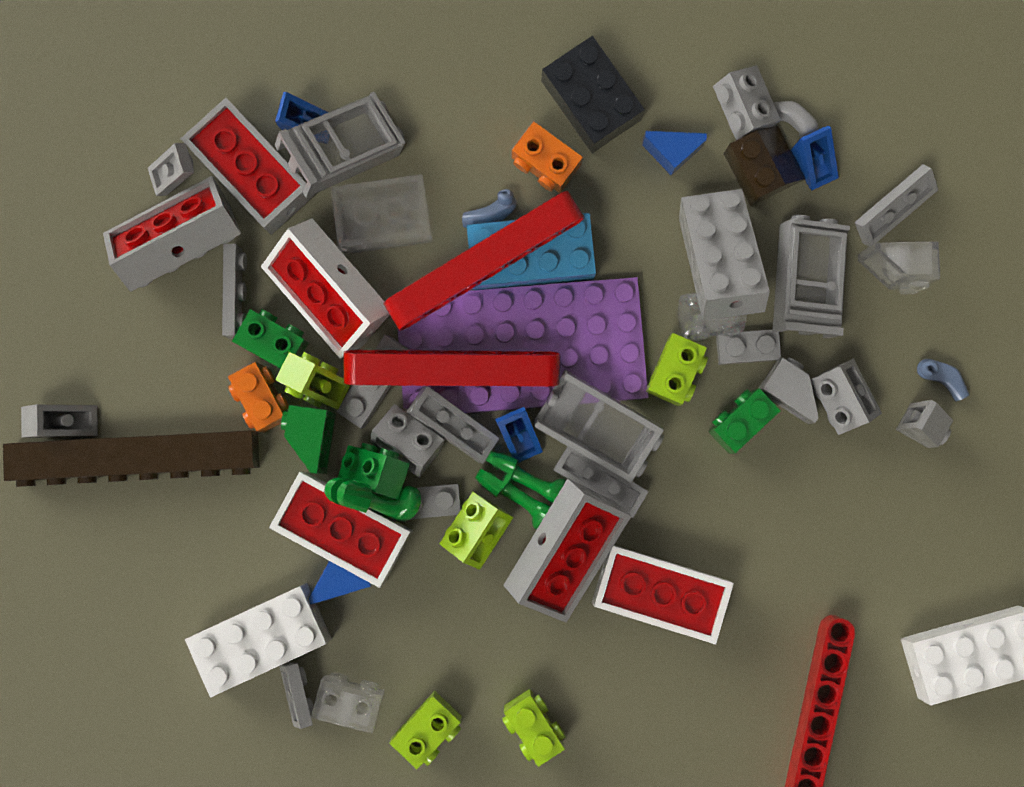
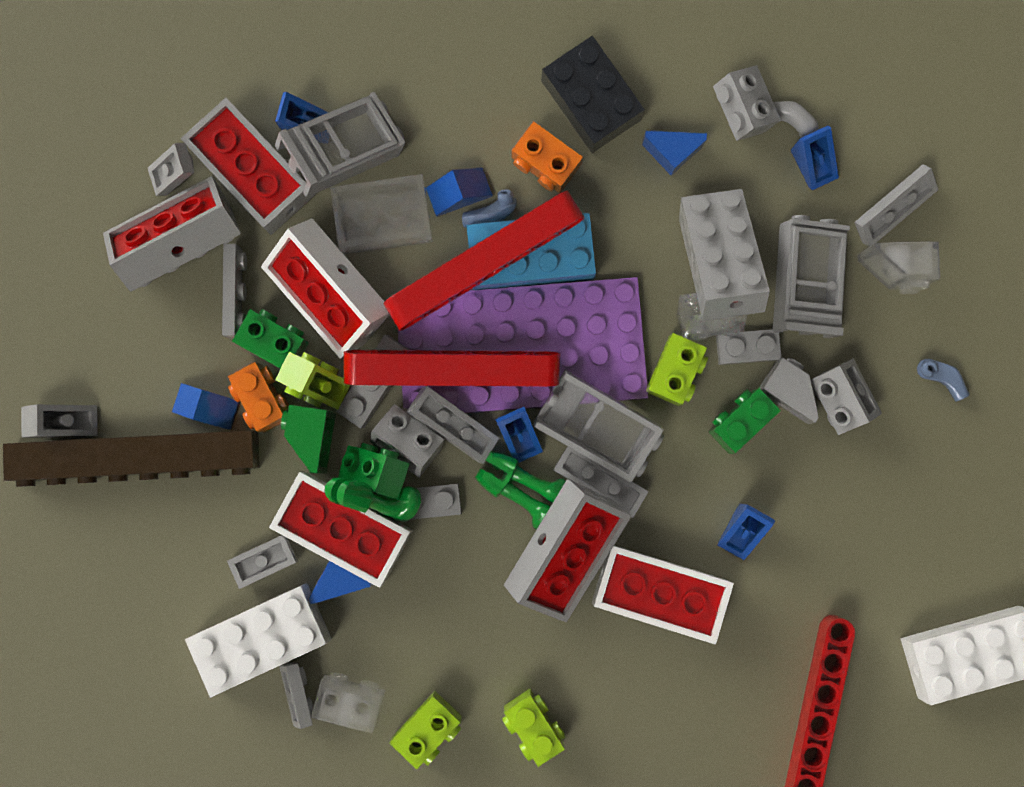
(205, 406): none -> blue slope
(262, 561): none -> light grey plate
(458, 190): none -> blue slope
(475, 530): lime brick -> none
(745, 531): none -> blue slope
(763, 164): dark brown slope -> none
(926, 423): light grey slope -> none

